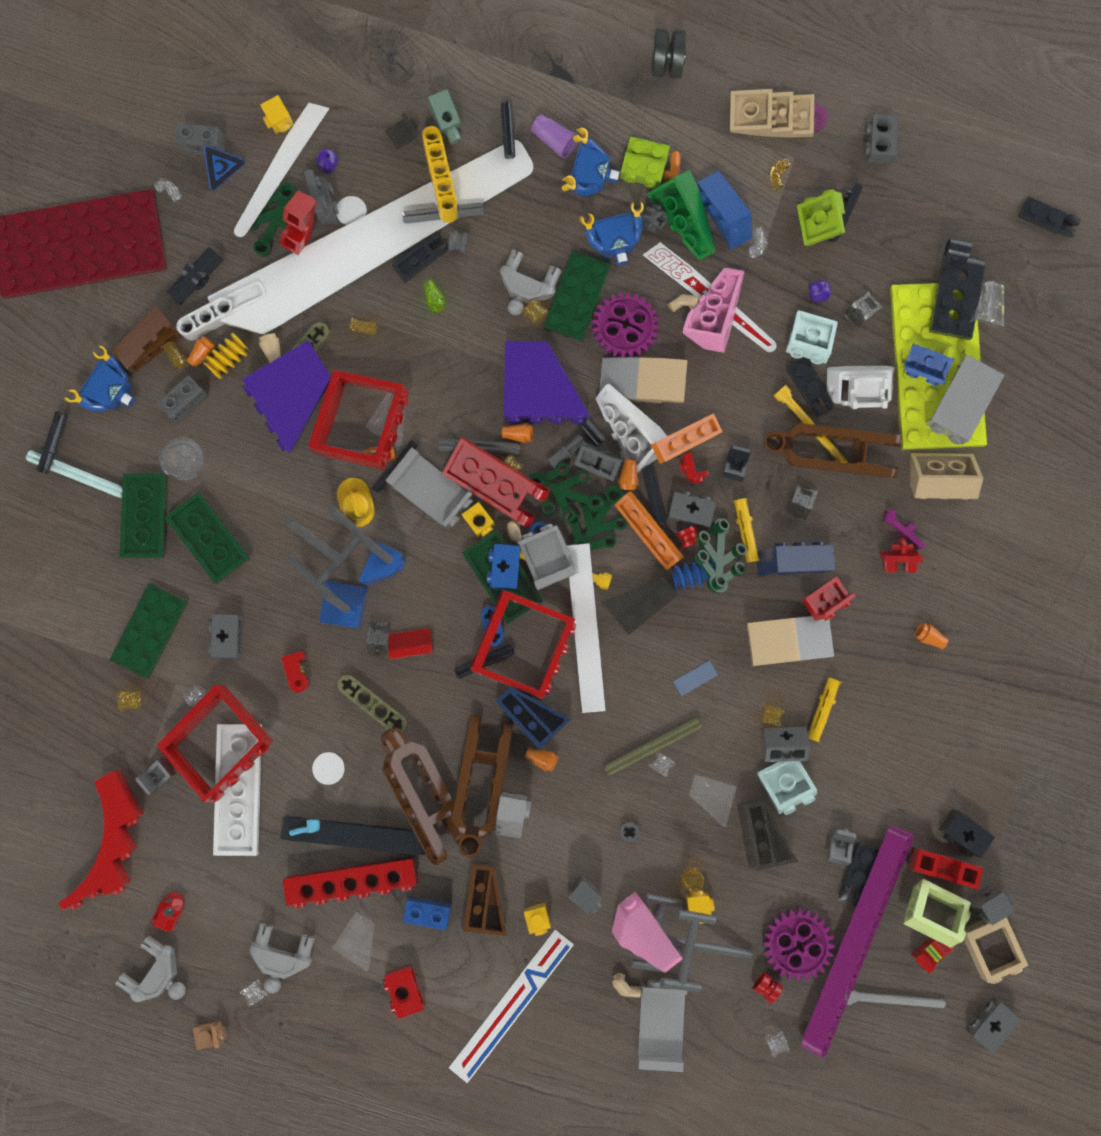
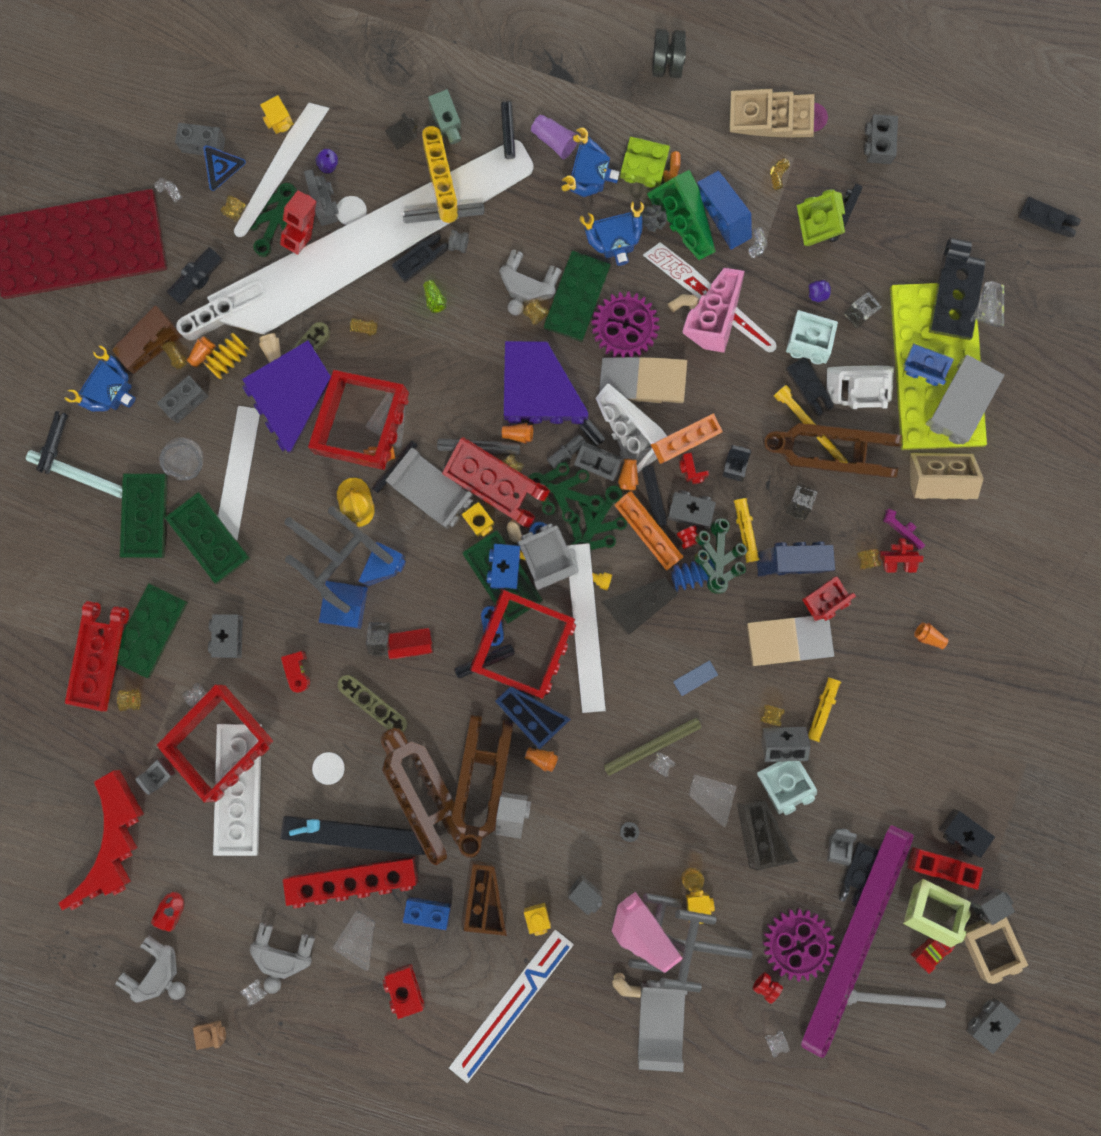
(95, 657): none -> red hinge
(233, 208): none -> clear yellow wheel
(238, 468): none -> white sticker
(869, 559): none -> clear yellow wheel

